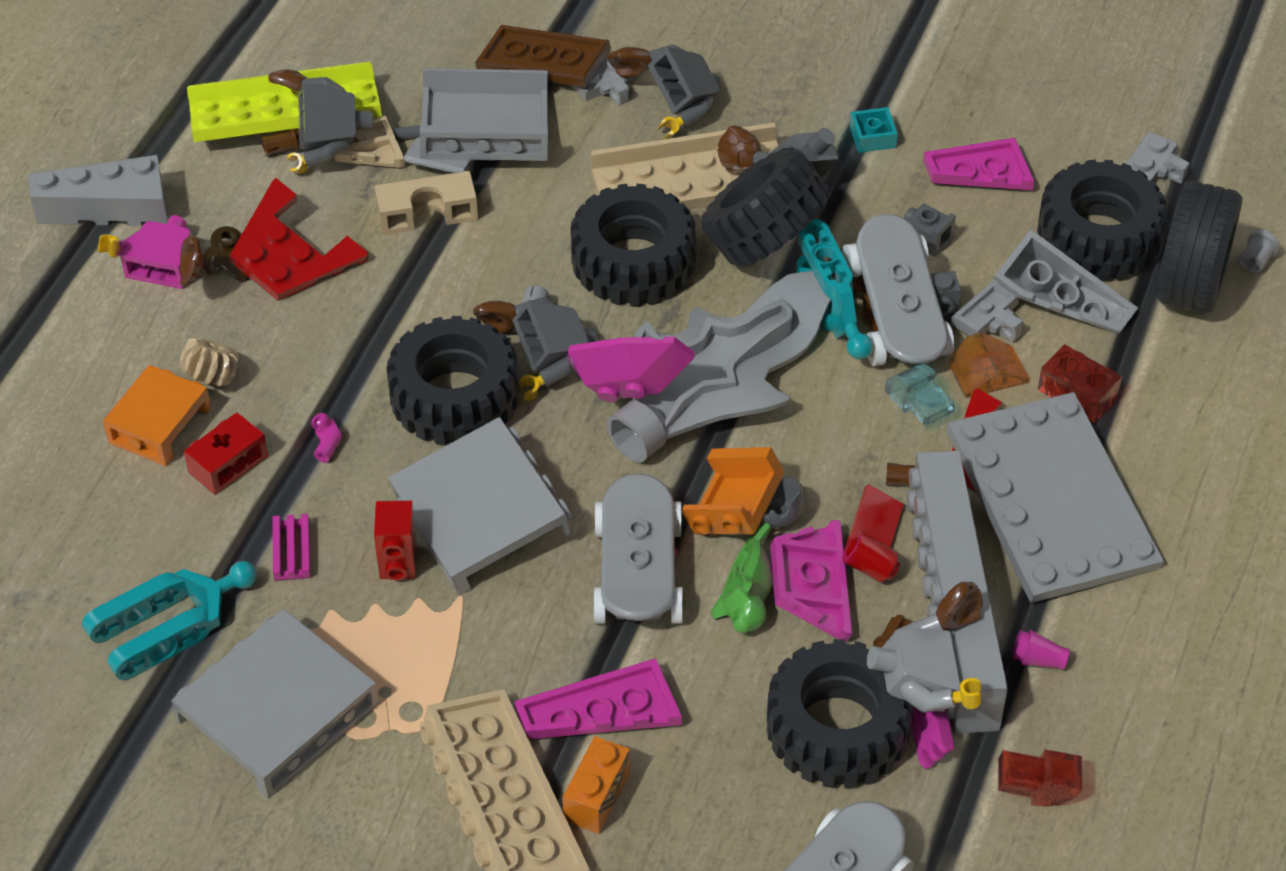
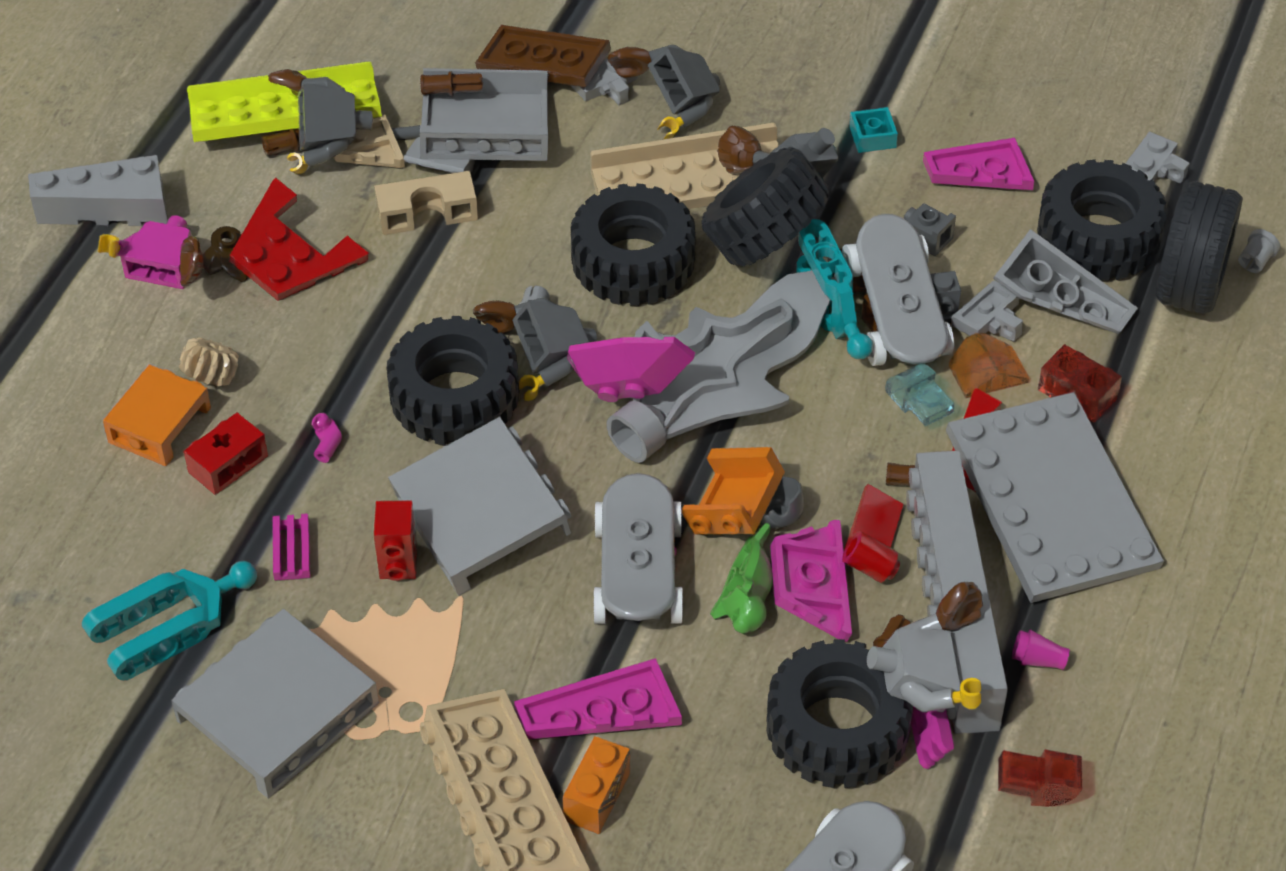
(451, 83): none -> reddish brown axle

